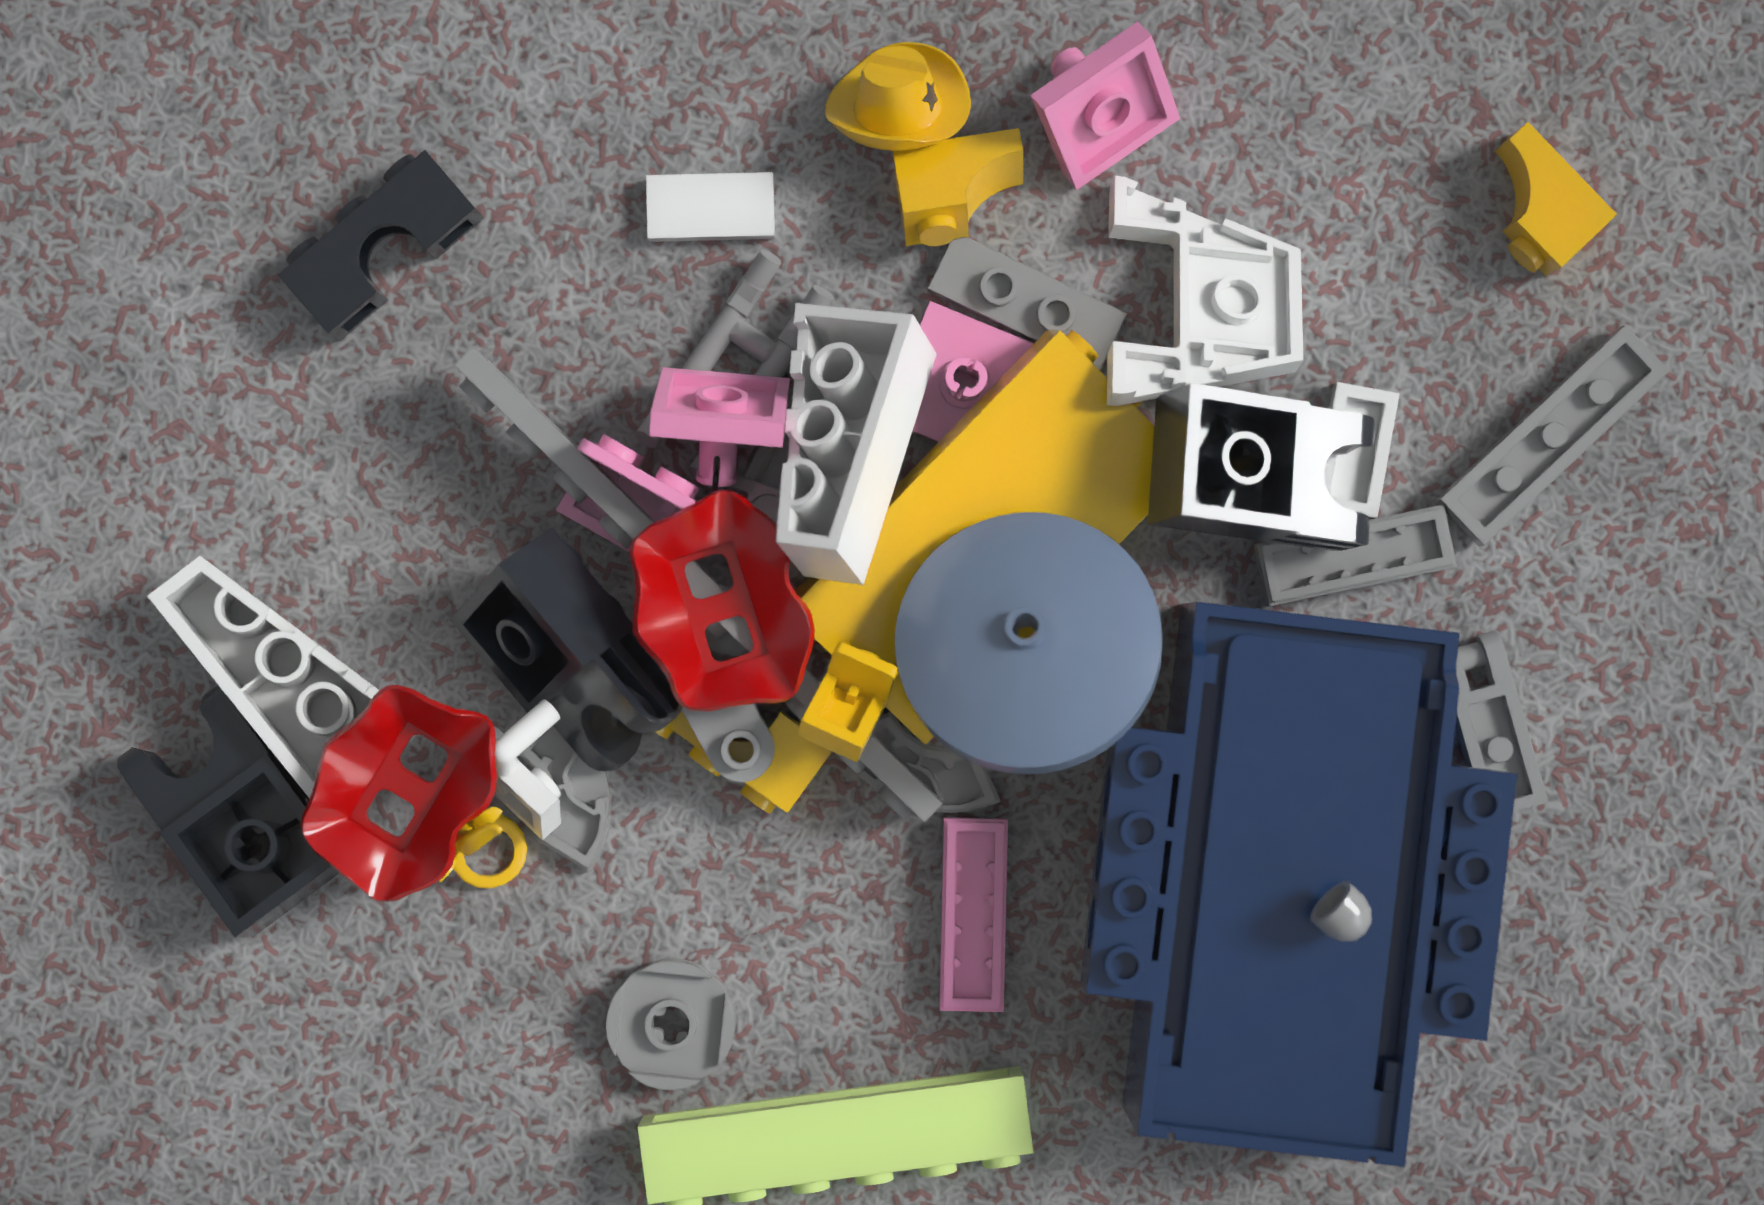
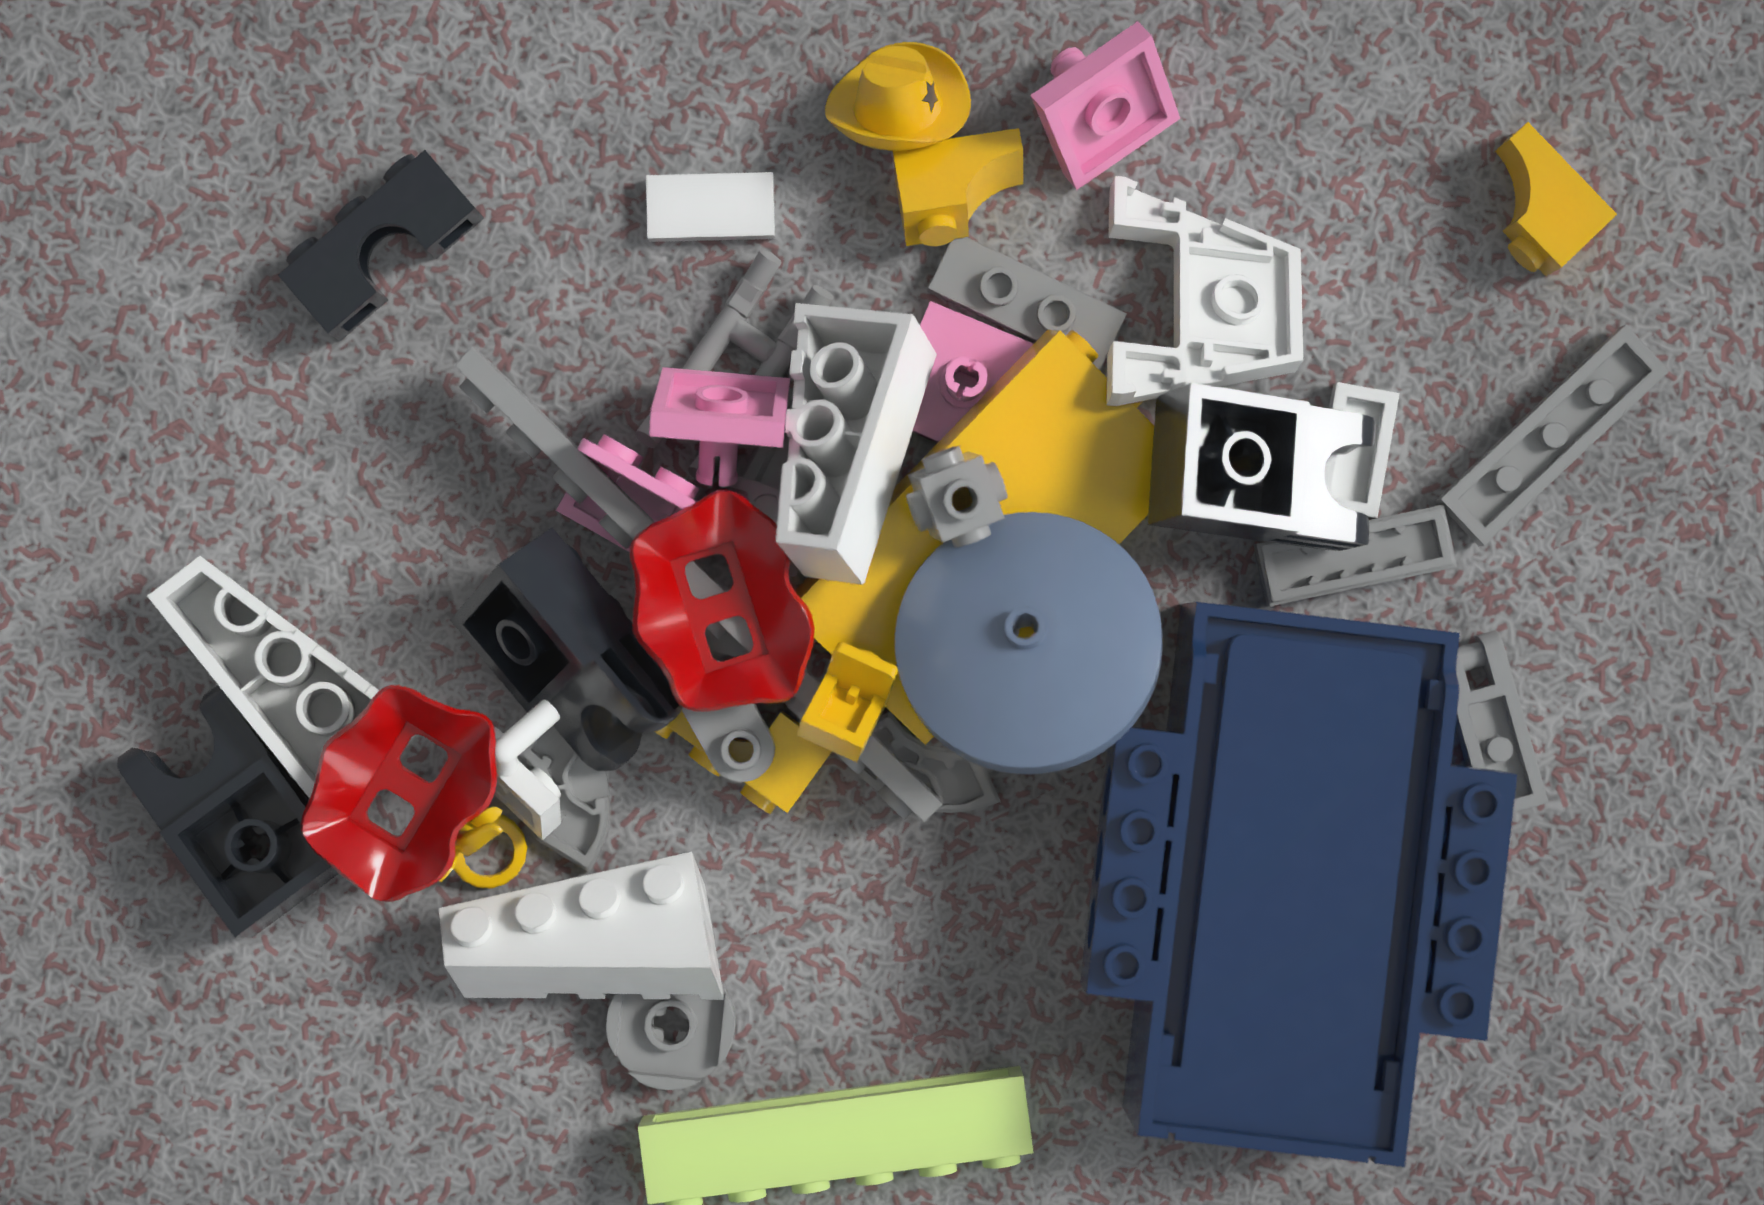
(589, 936): none -> white wedge
(933, 491): none -> light grey brick
(973, 914): bright pink plate -> none
(1342, 913): light grey hinge -> none

